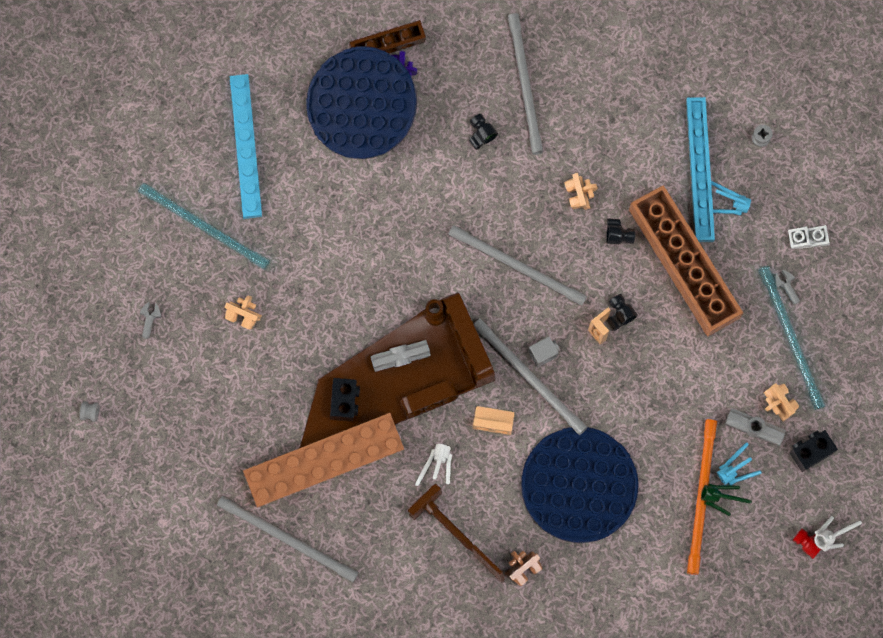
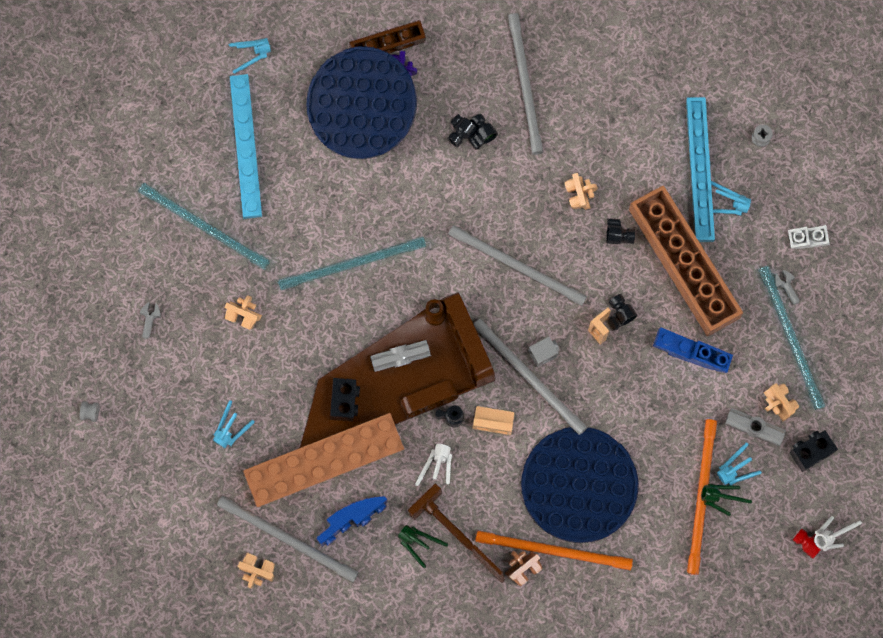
(222, 435): none -> medium azure plant
(260, 46): none -> medium azure plant
(265, 572): none -> light nougat hips
(294, 280): none -> clear light blue piece
(358, 513): none -> blue slope
(409, 536): none -> dark green plant
(453, 416): none -> black piece
(464, 130): none -> black piece
(614, 561): none -> orange piece
(691, 351): none -> blue slope

